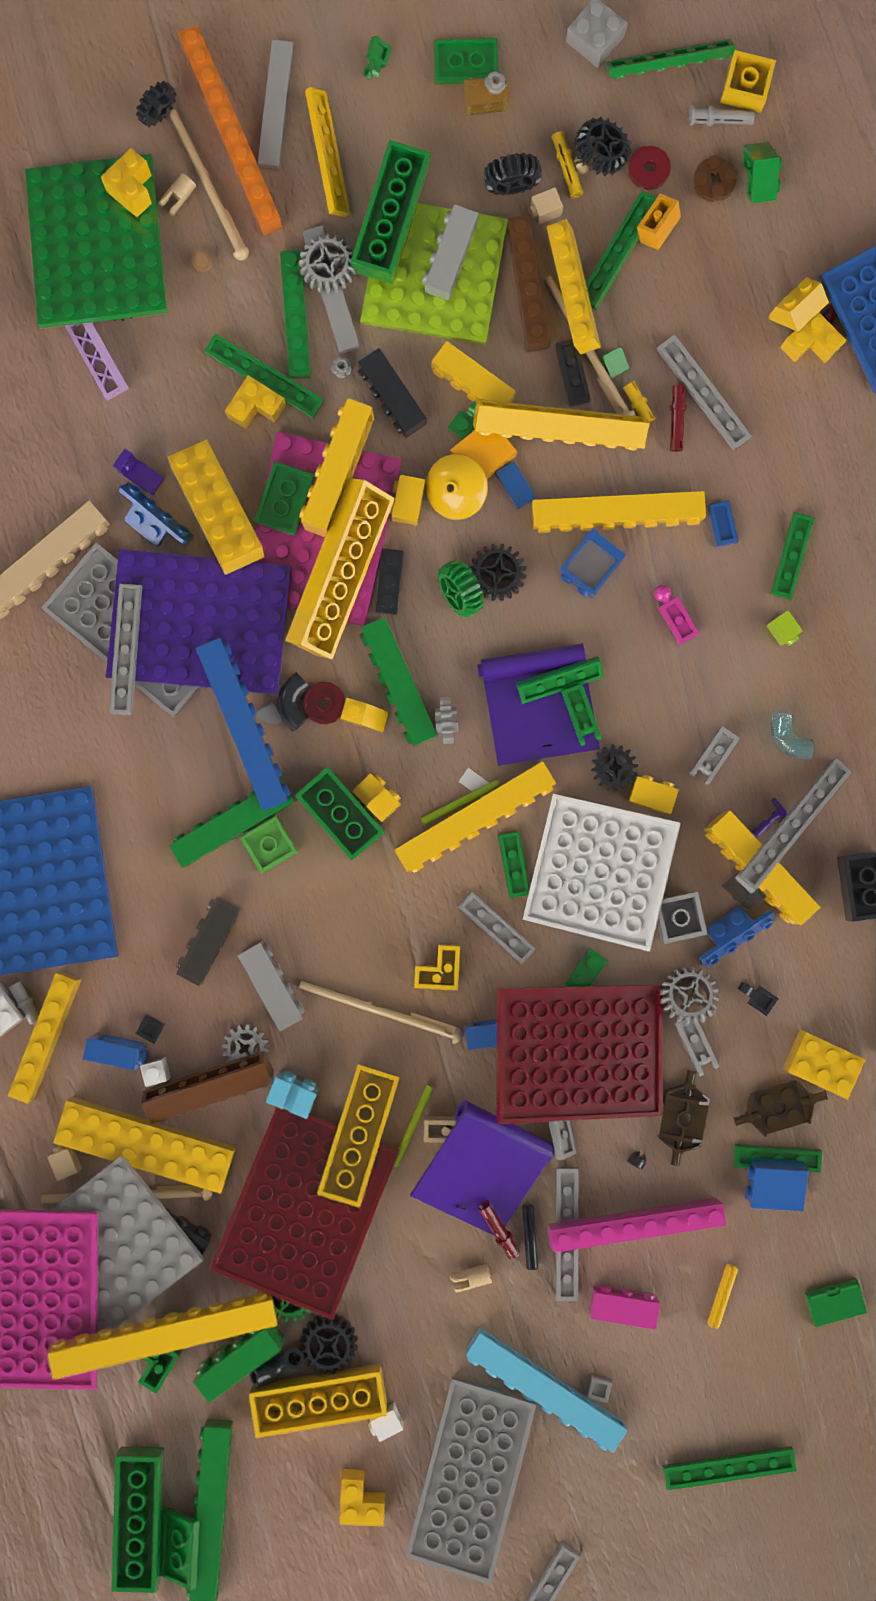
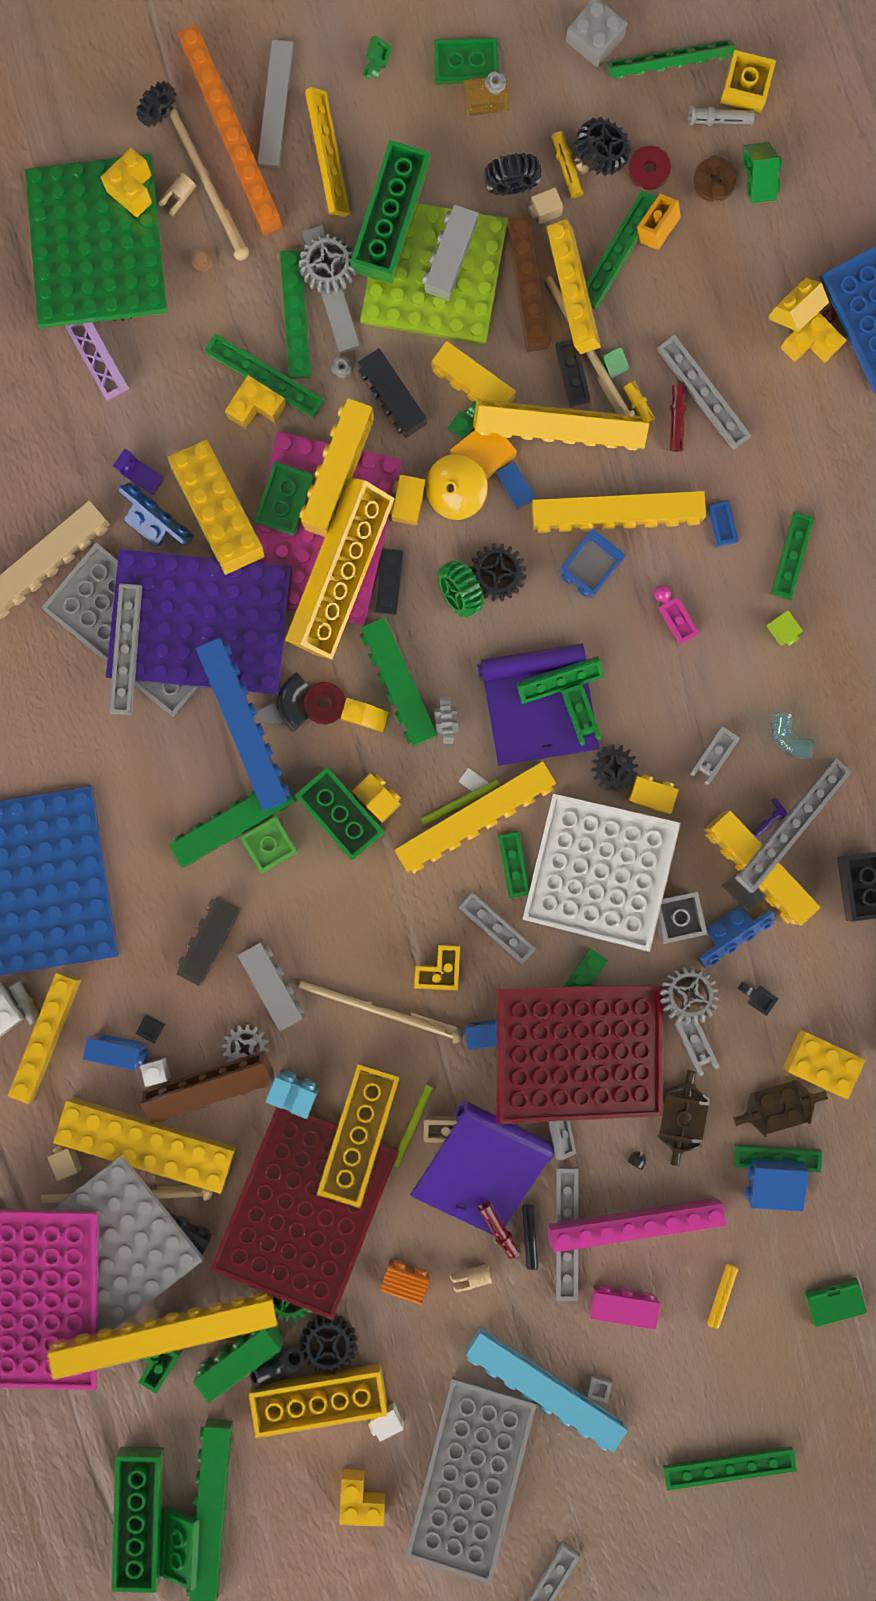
(405, 1281): none -> orange brick

